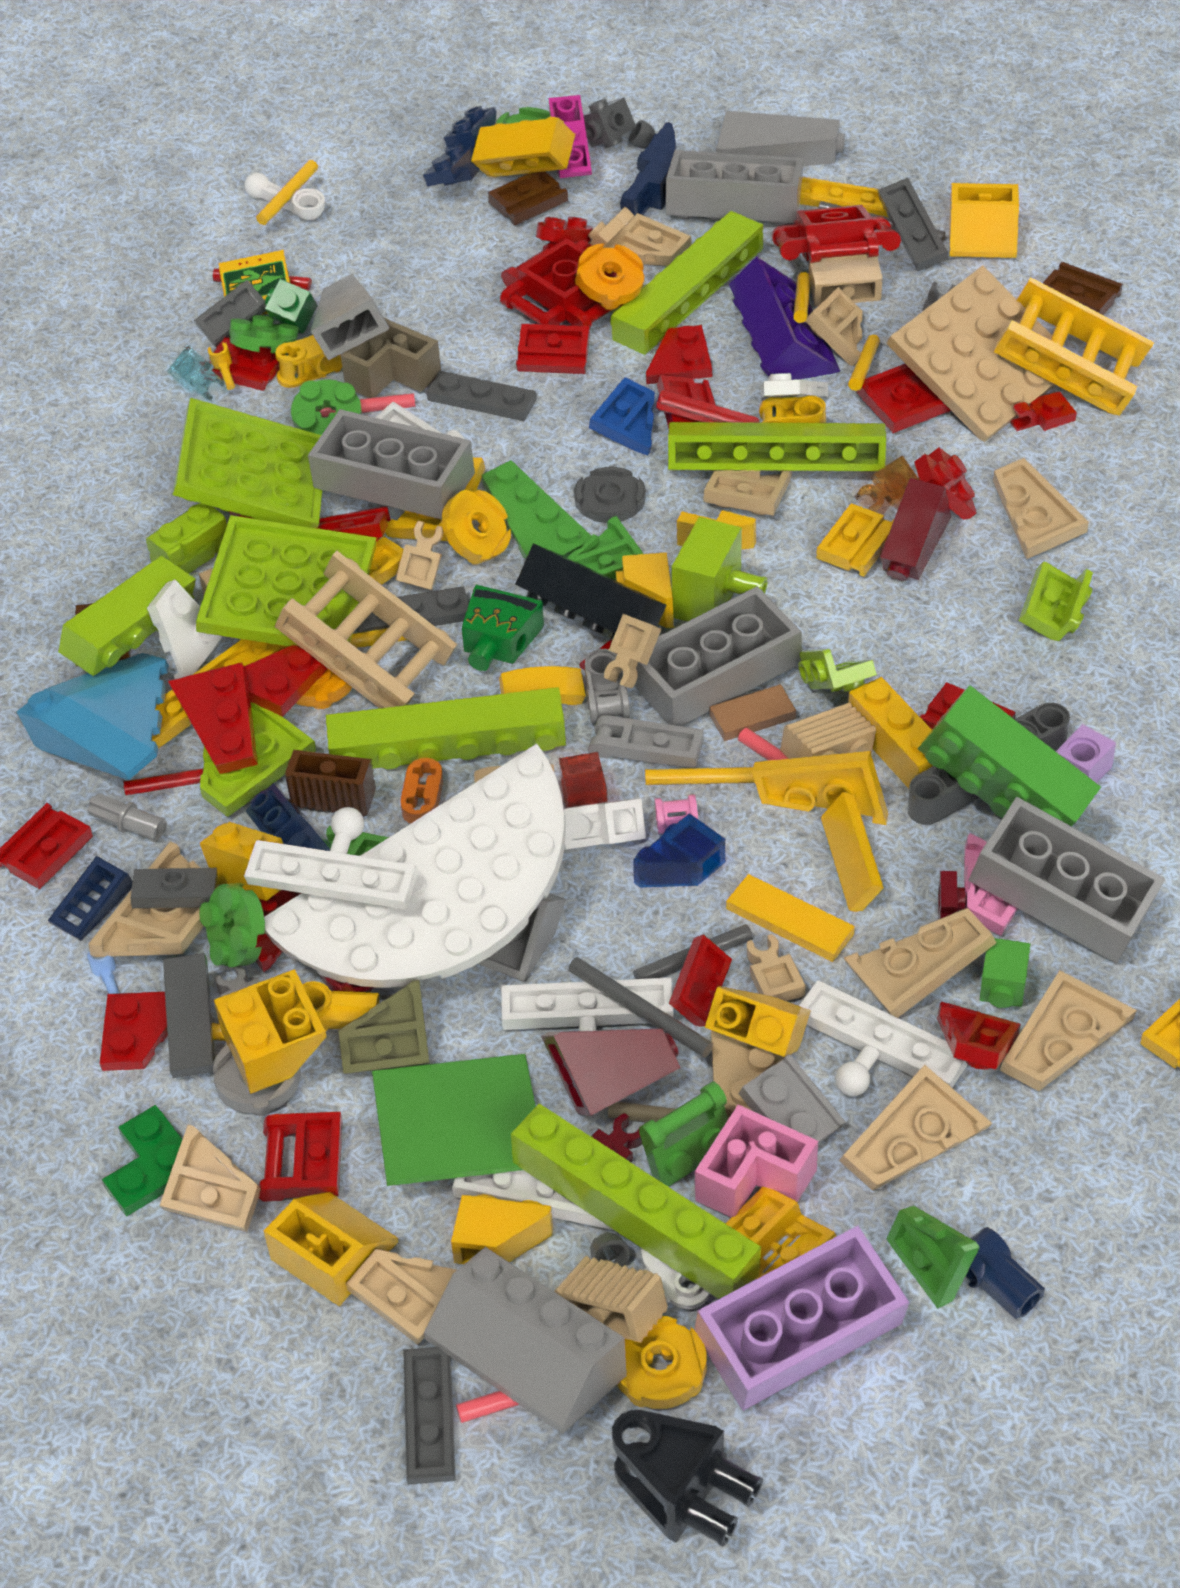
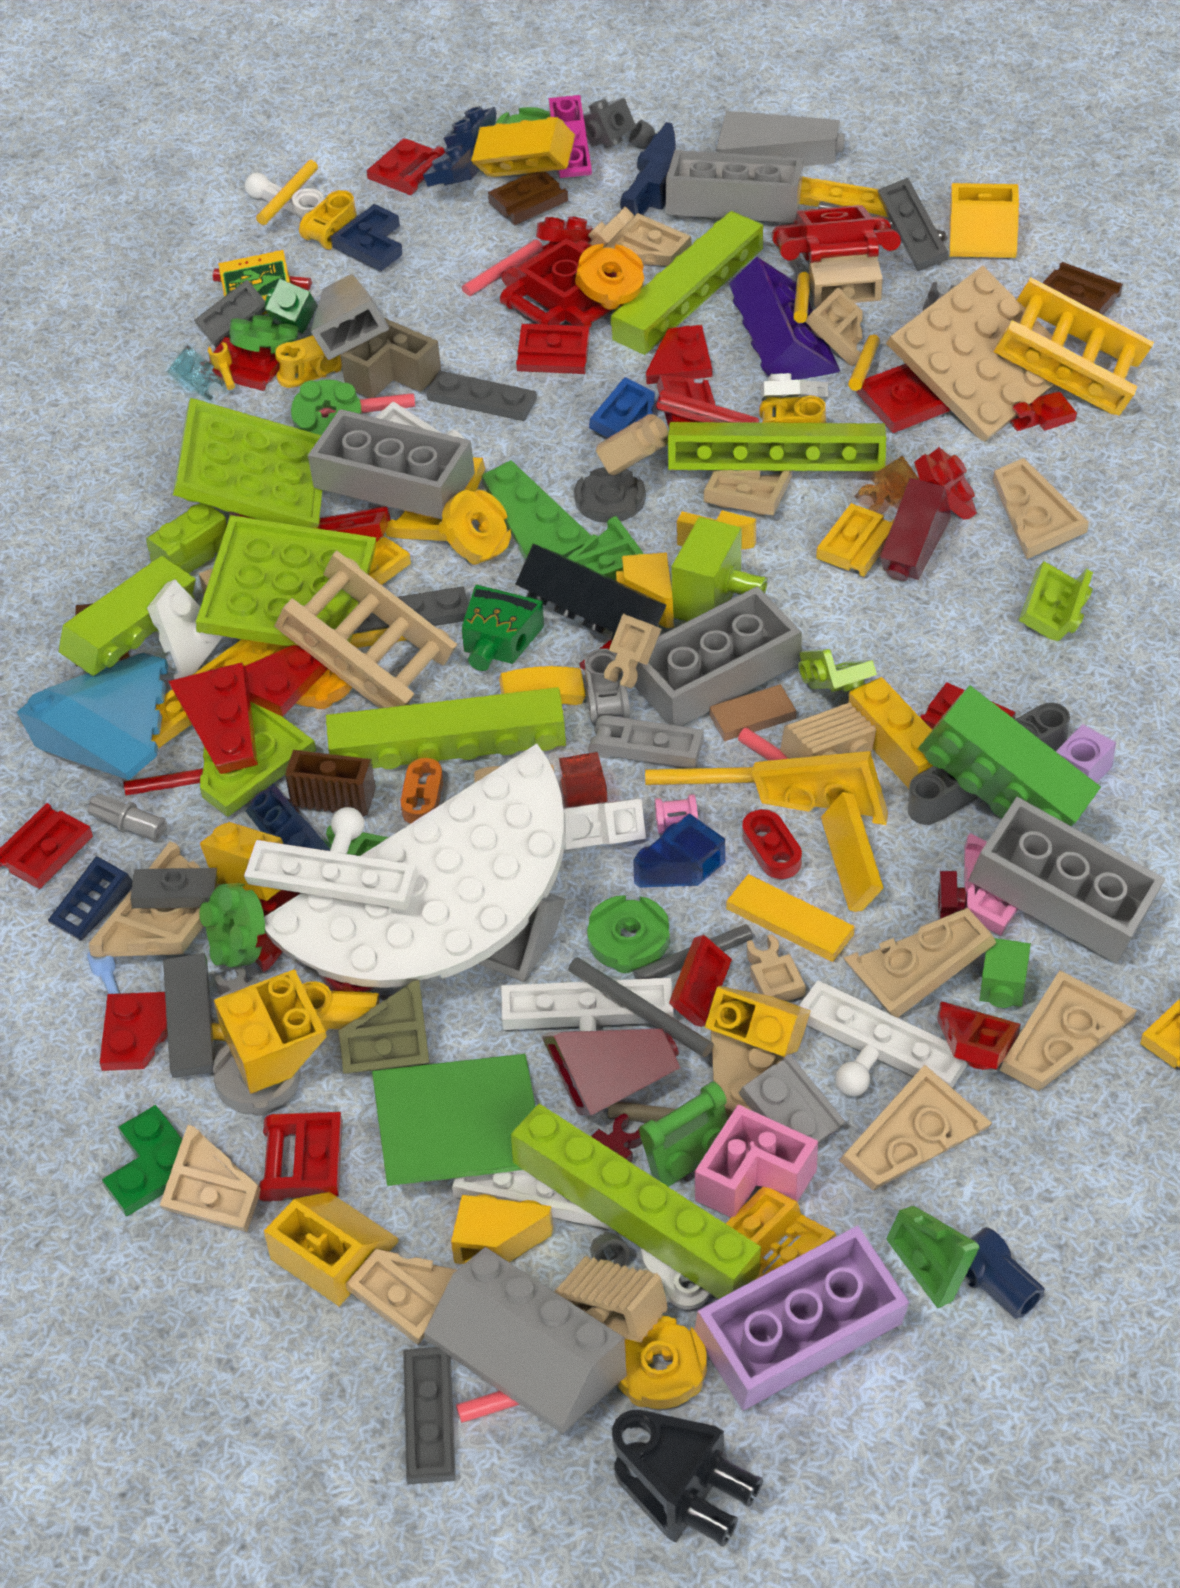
(328, 217): none -> yellow piece
(367, 240): none -> dark blue plate
(397, 164): none -> red plate
(419, 563): tan plate -> none
(495, 271): none -> coral bar
(632, 444): none -> tan brick
(633, 952): none -> bright green plate
(774, 846): none -> red plate

